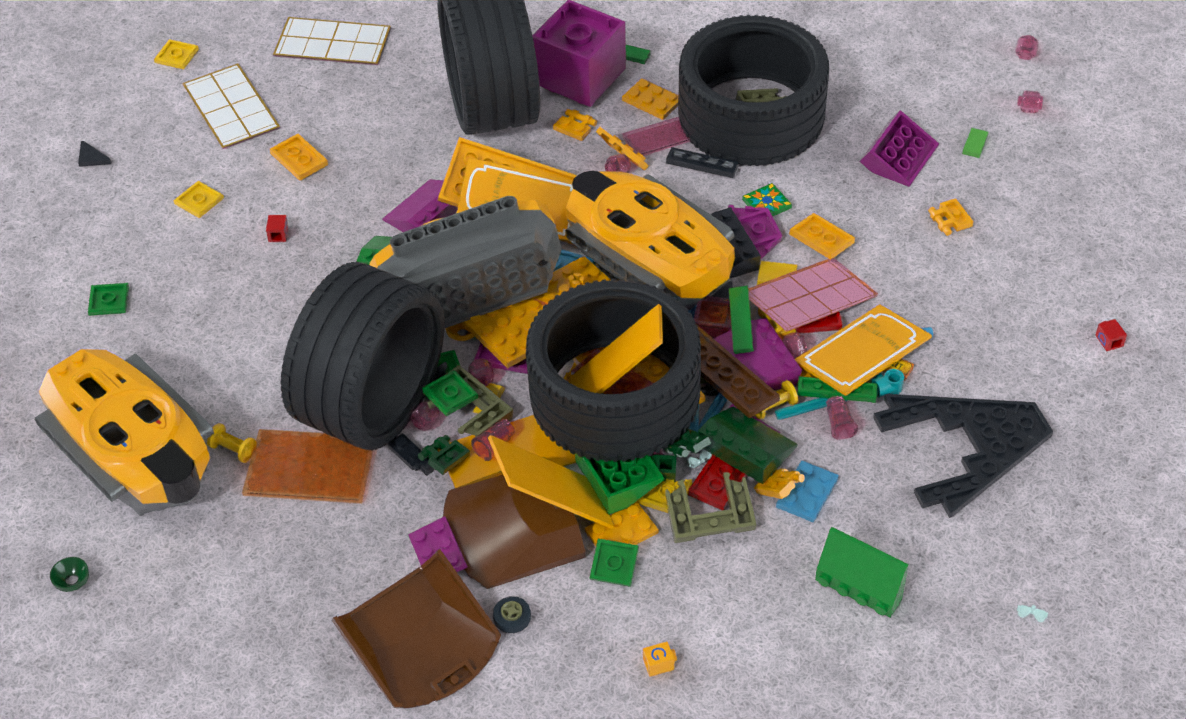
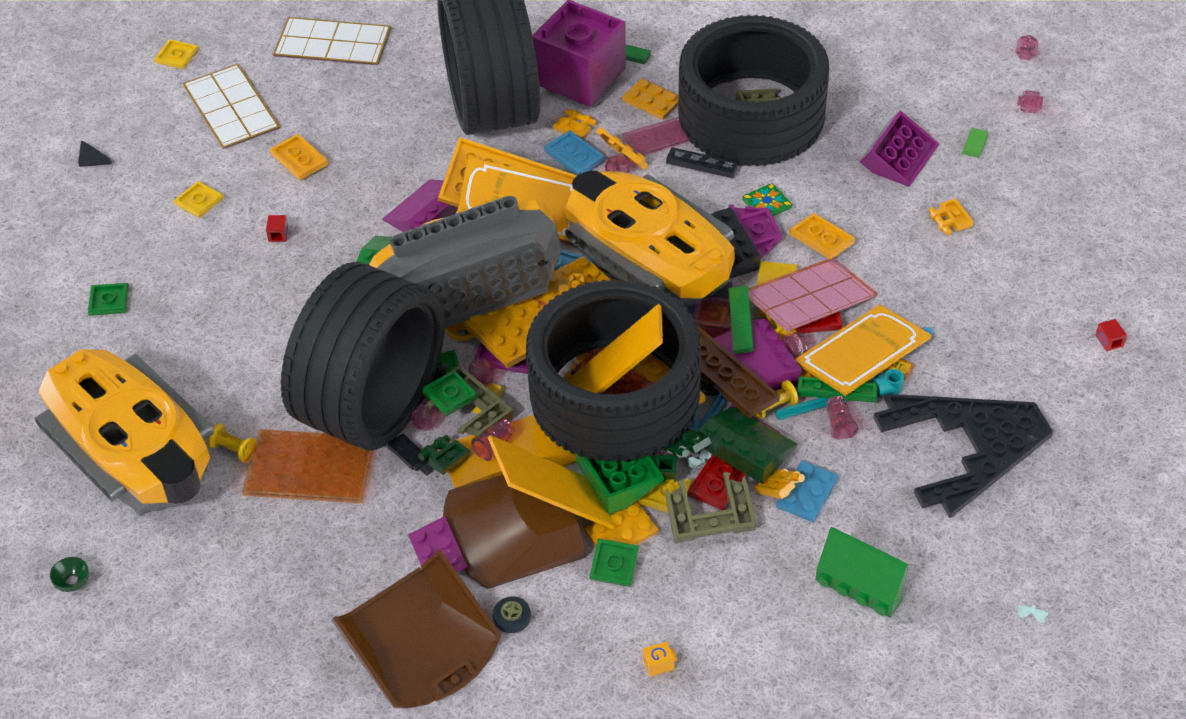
(574, 153): none -> dark azure plate

